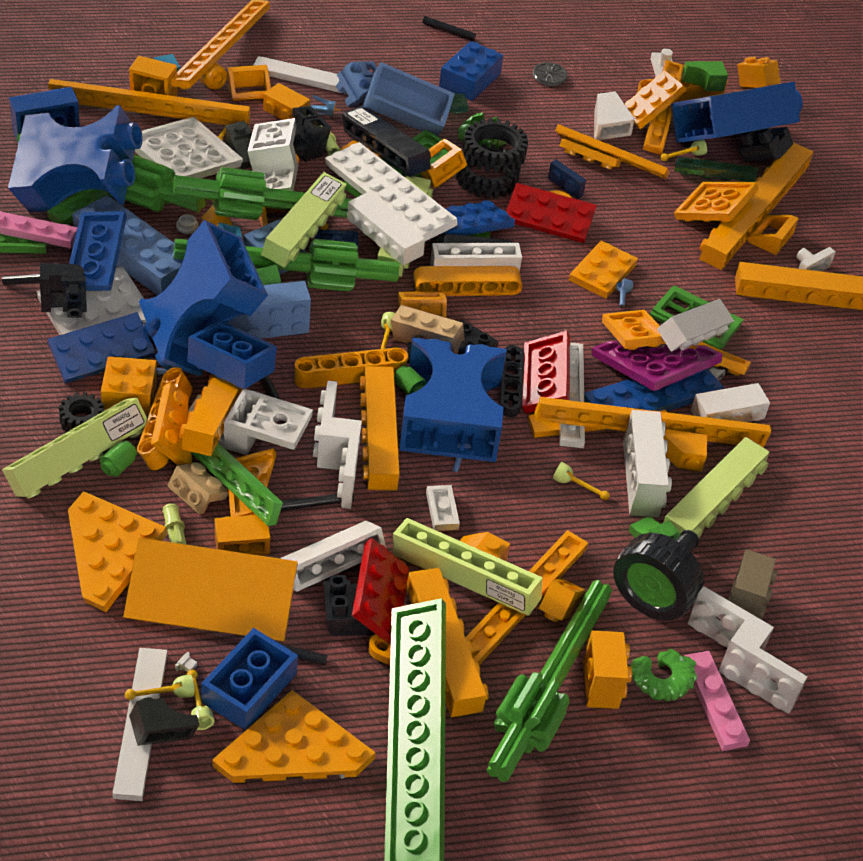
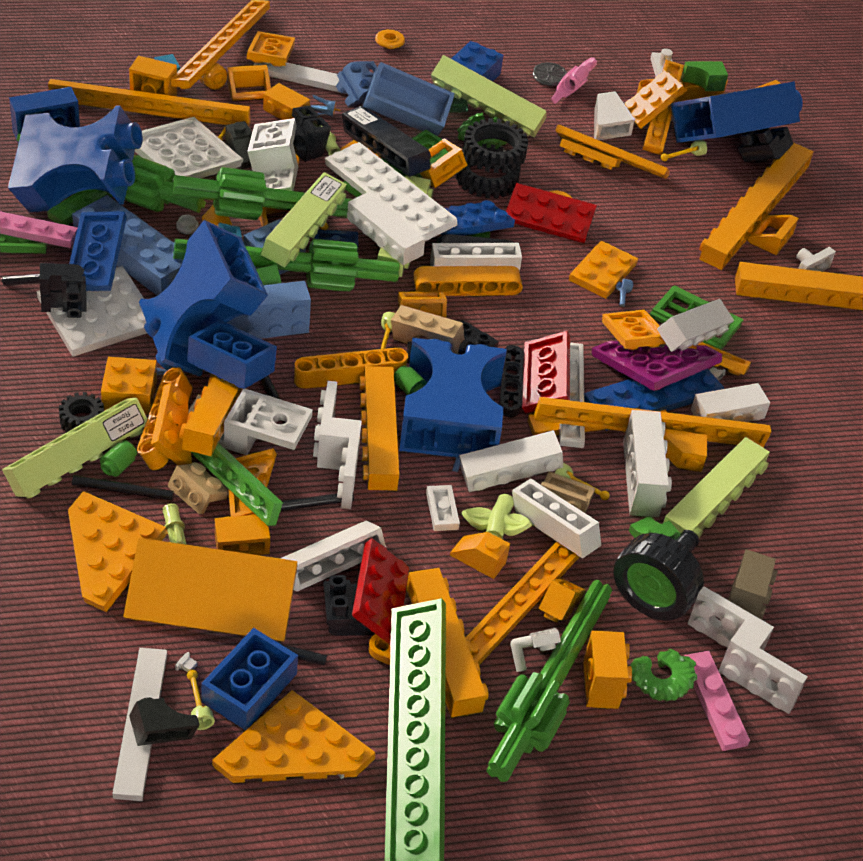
(87, 349): blue plate -> none
(123, 487): none -> black bar
(182, 687): hinge -> none
(270, 48): none -> light orange plate
(390, 39): none -> light orange piece
(449, 28): black bar -> none
(468, 566): yellowish green brick -> none
(488, 96): none -> yellowish green brick
(498, 520): none -> yellowish green plant
(511, 461): none -> white brick
(543, 640): none -> white plate
(557, 518): none -> white brick
(566, 179): dark blue plate -> none
(569, 490): none -> tan bracket
(573, 79): none -> bright pink animal
(709, 169): clear green plate -> none
(716, 201): light orange plate -> none
(758, 72): light orange brick -> none

